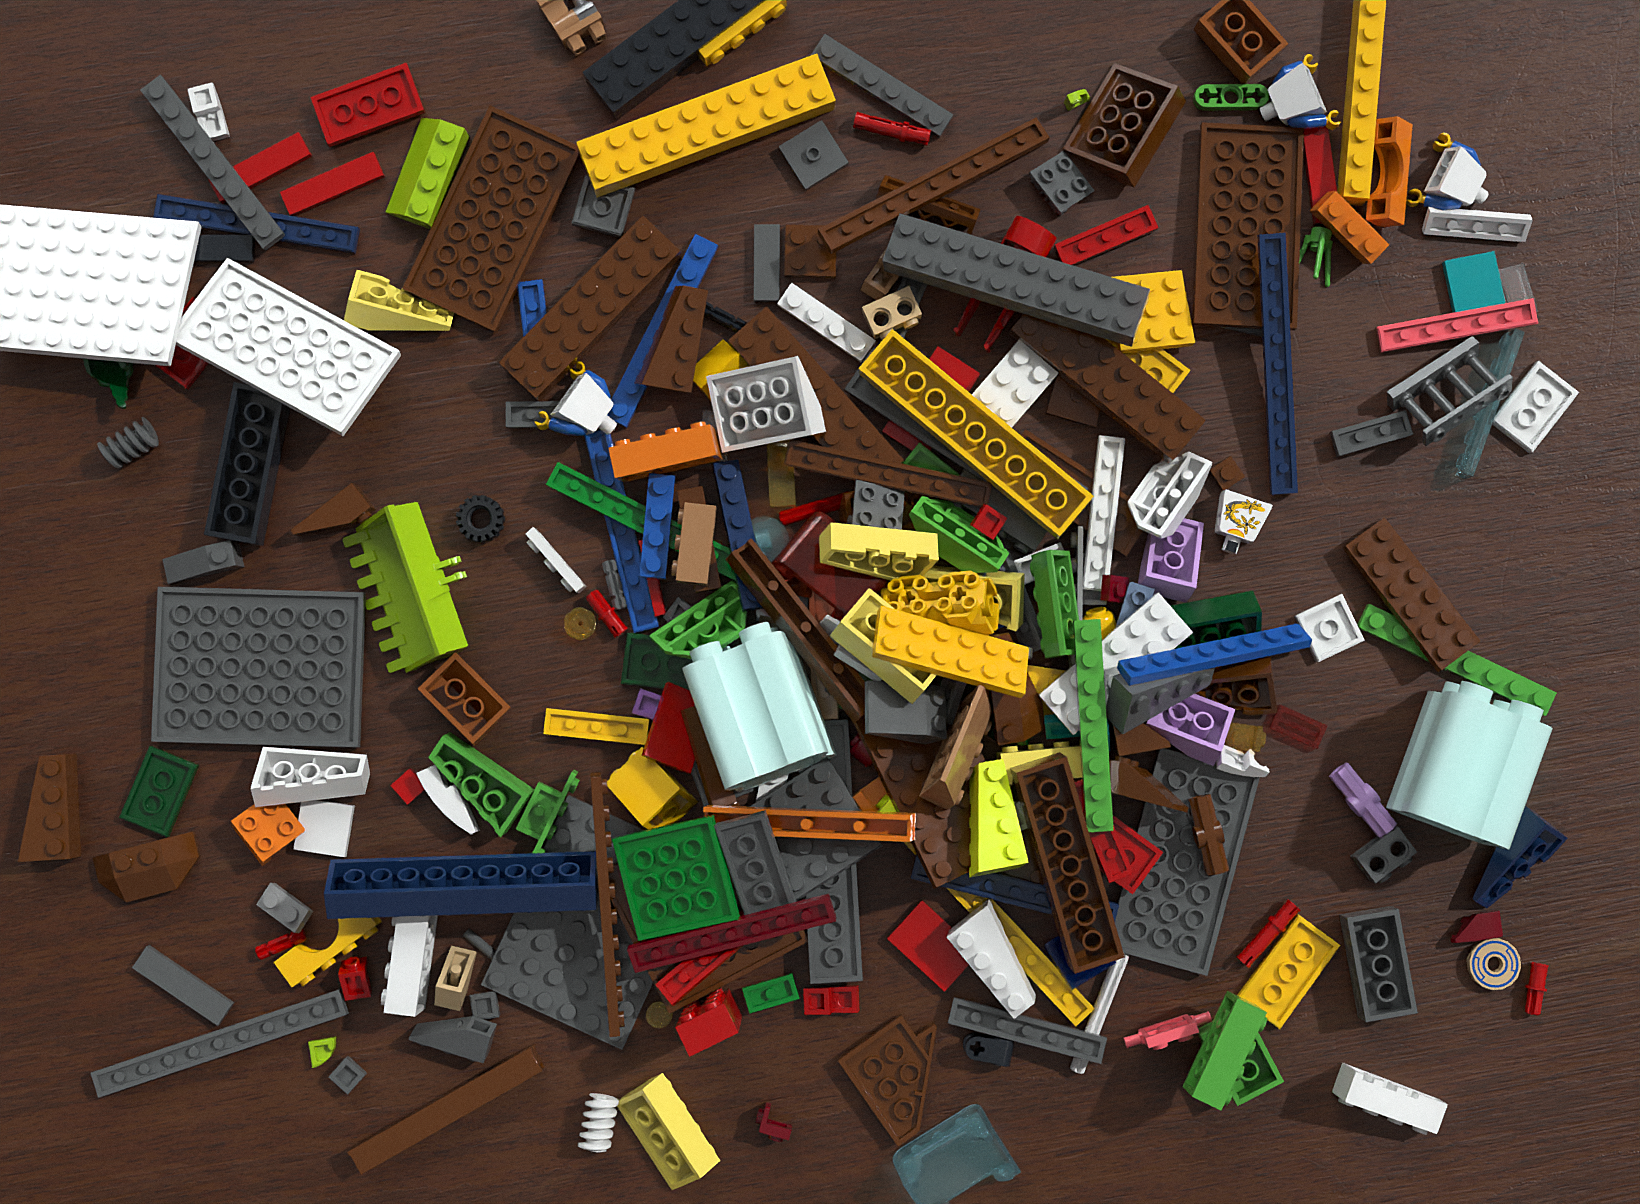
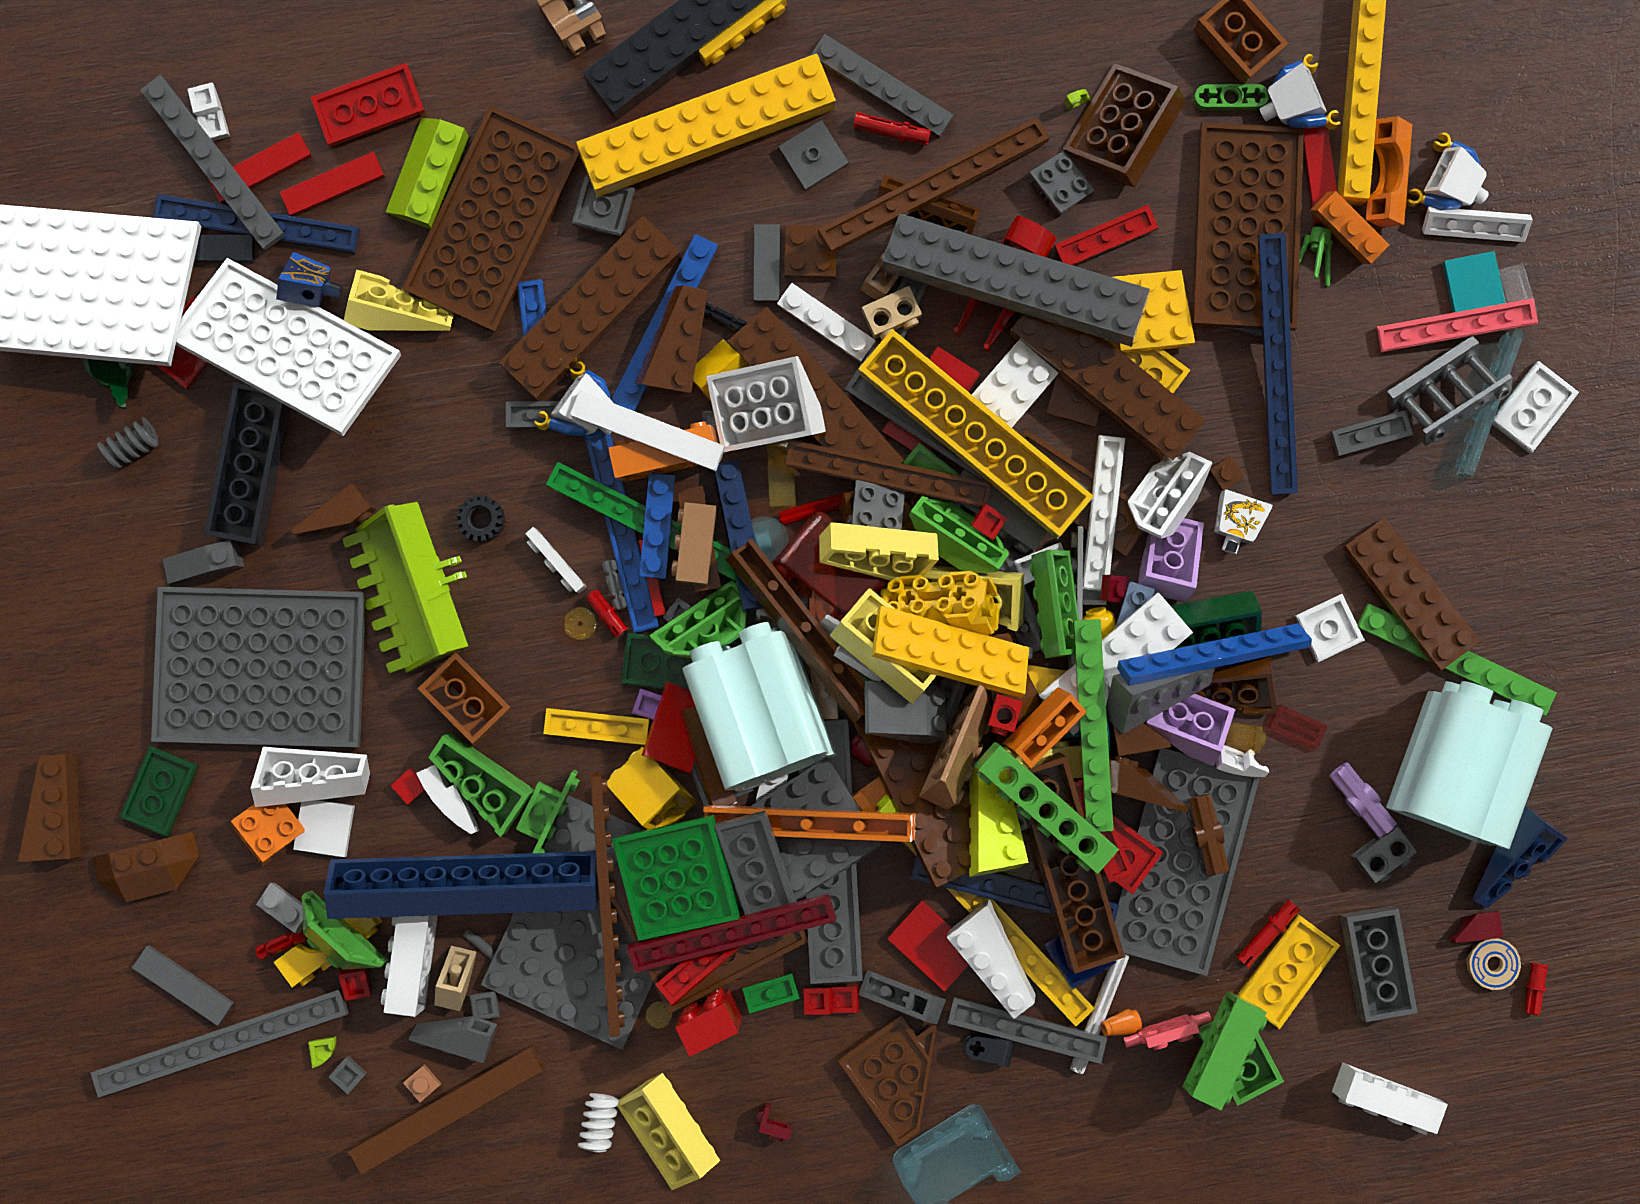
(306, 282): none -> dark blue torso
(337, 938): none -> bright green wedge
(422, 1083): none -> nougat plate
(647, 430): none -> white tile
(902, 997): none -> dark grey slope
(1010, 704): none -> red brick
(1044, 727): none -> orange brick
(1099, 849): none -> bright green brick
(1123, 1023): none -> orange cone

